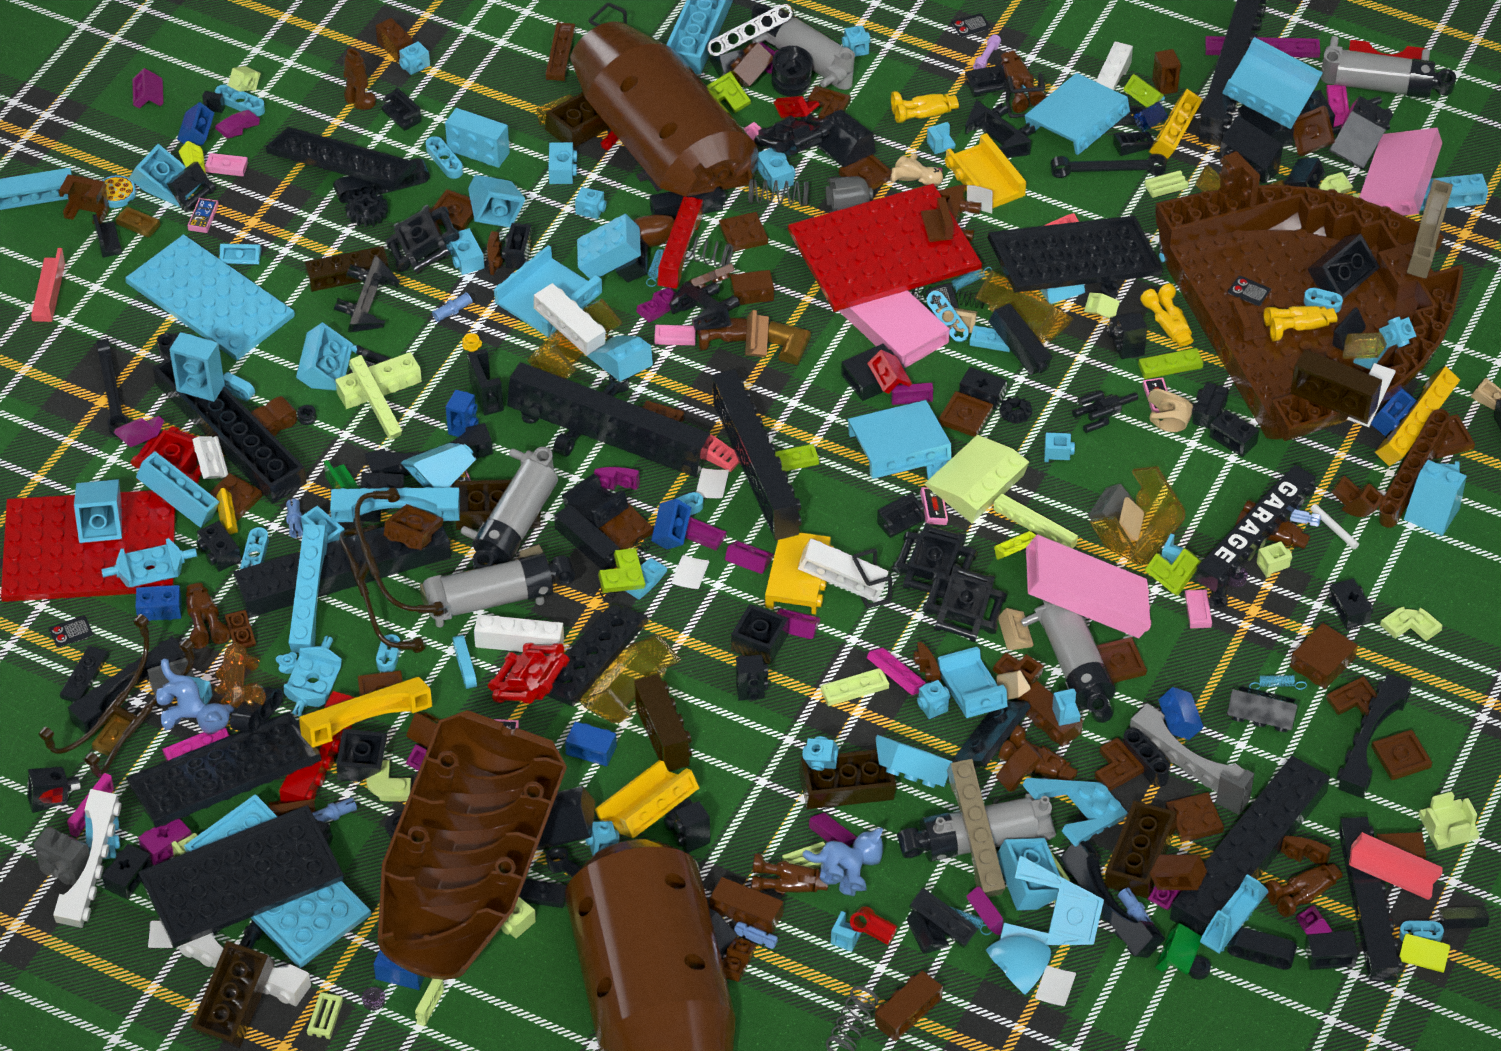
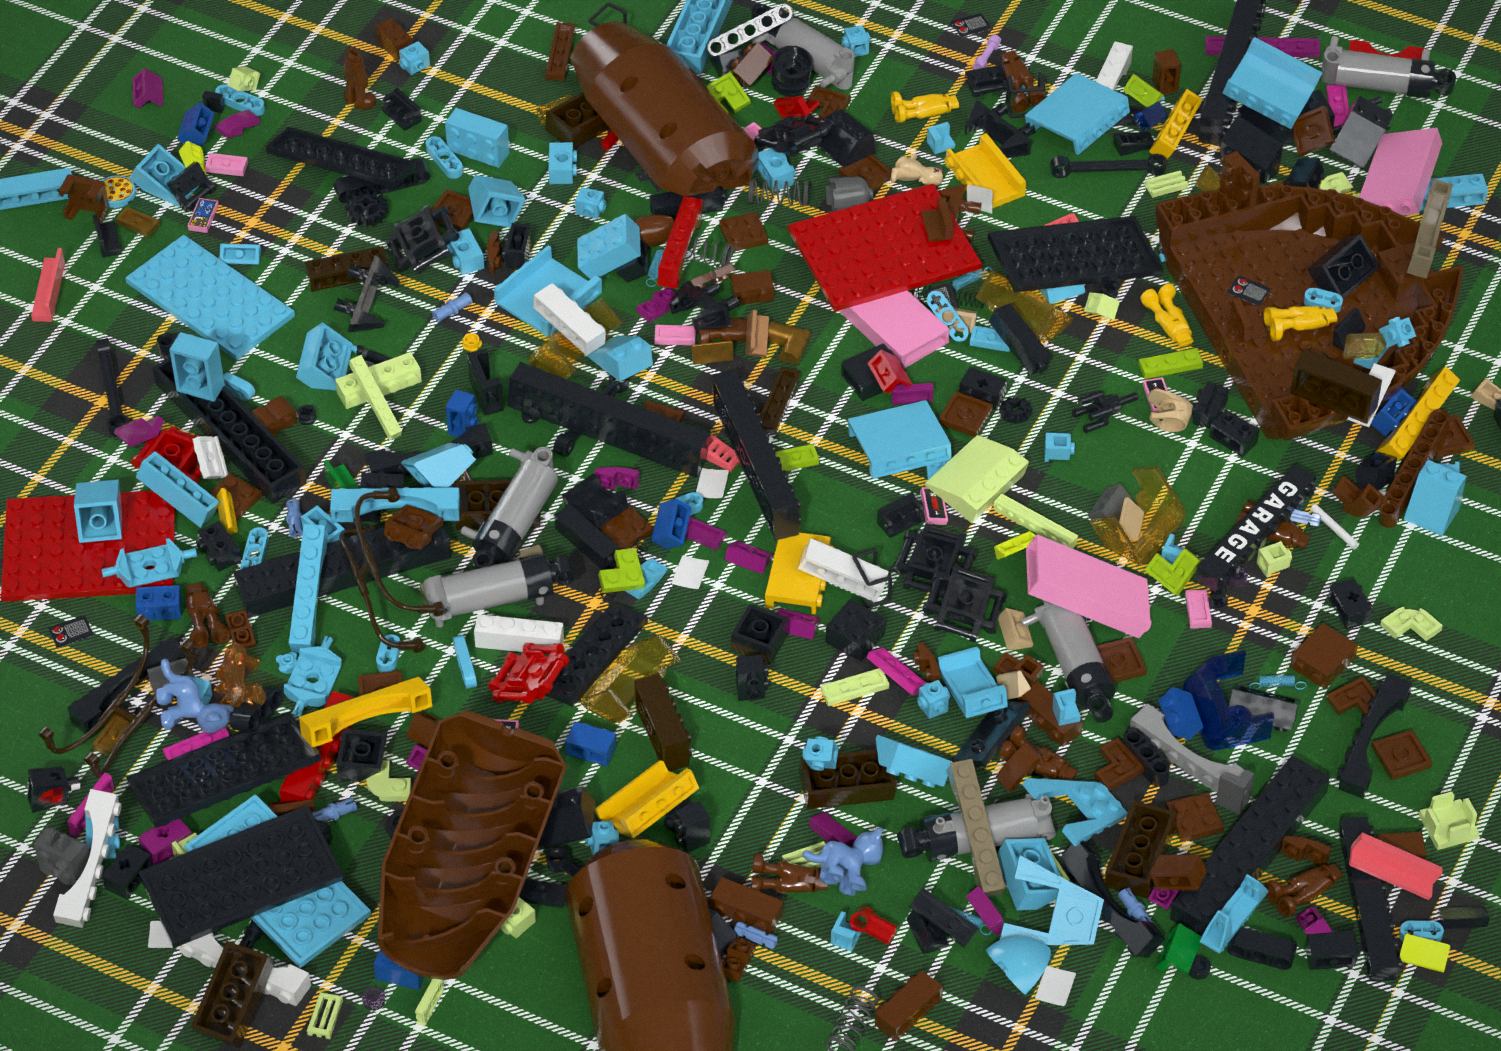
(84, 674): black plate -> none
(712, 352): none -> pearl gold slope
(779, 399): none -> dark brown plate
(855, 630): none -> black brick
(1128, 334): black brick -> none
(1222, 725): none -> clear blue windscreen
(1376, 470): none -> black brick

